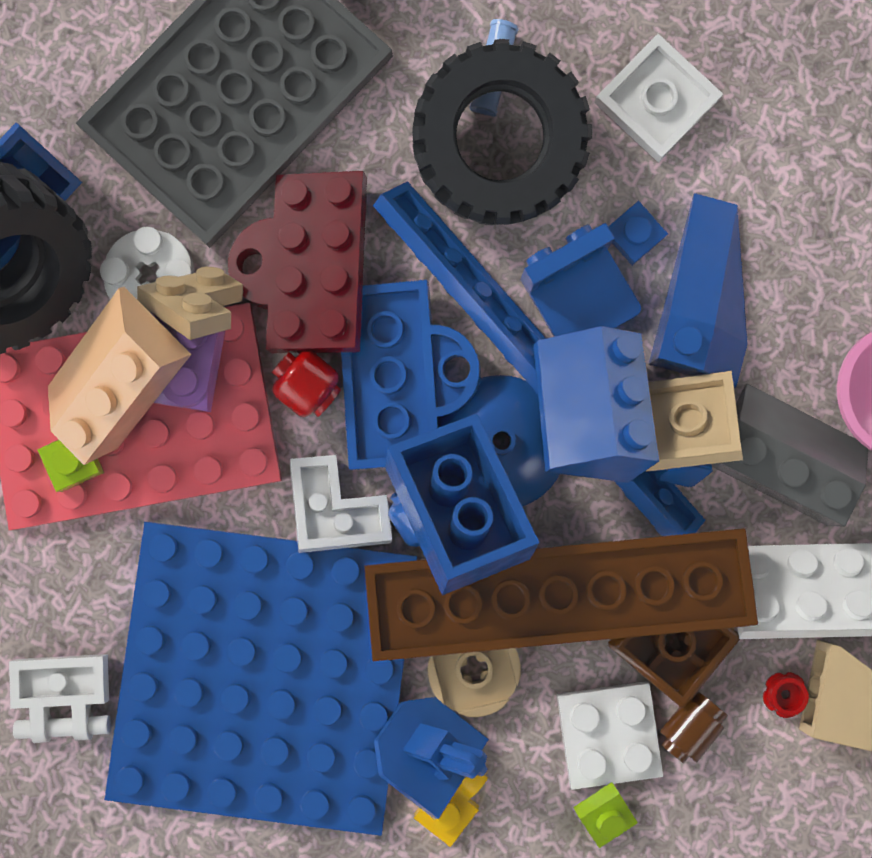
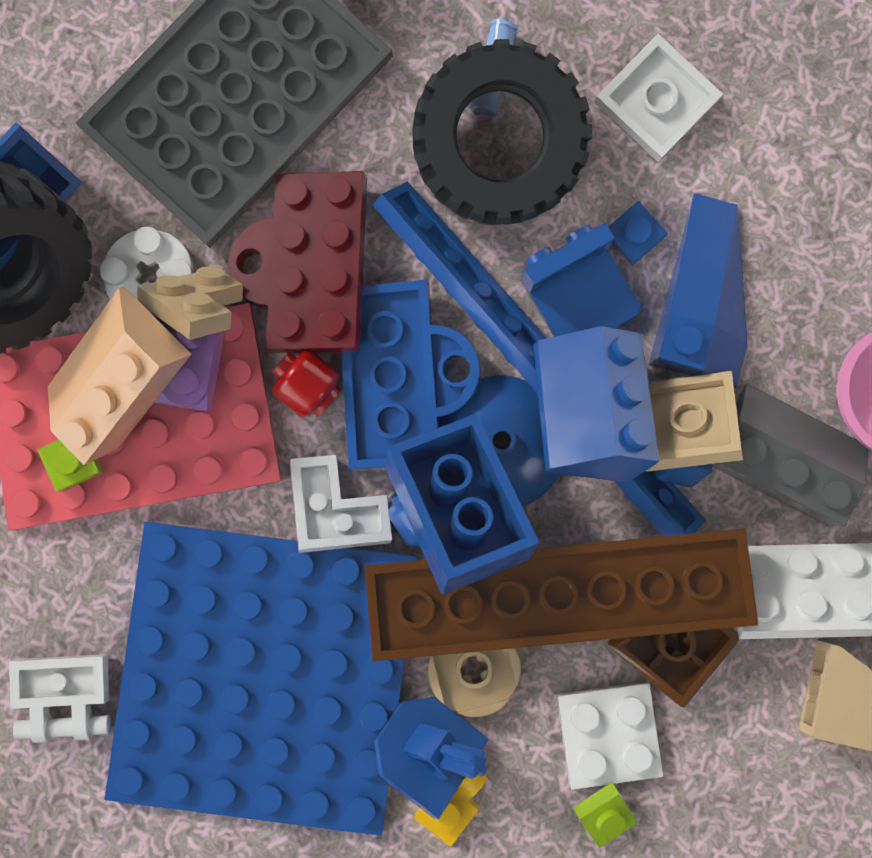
(693, 728): reddish brown brick -> none
(797, 698): red plate -> none

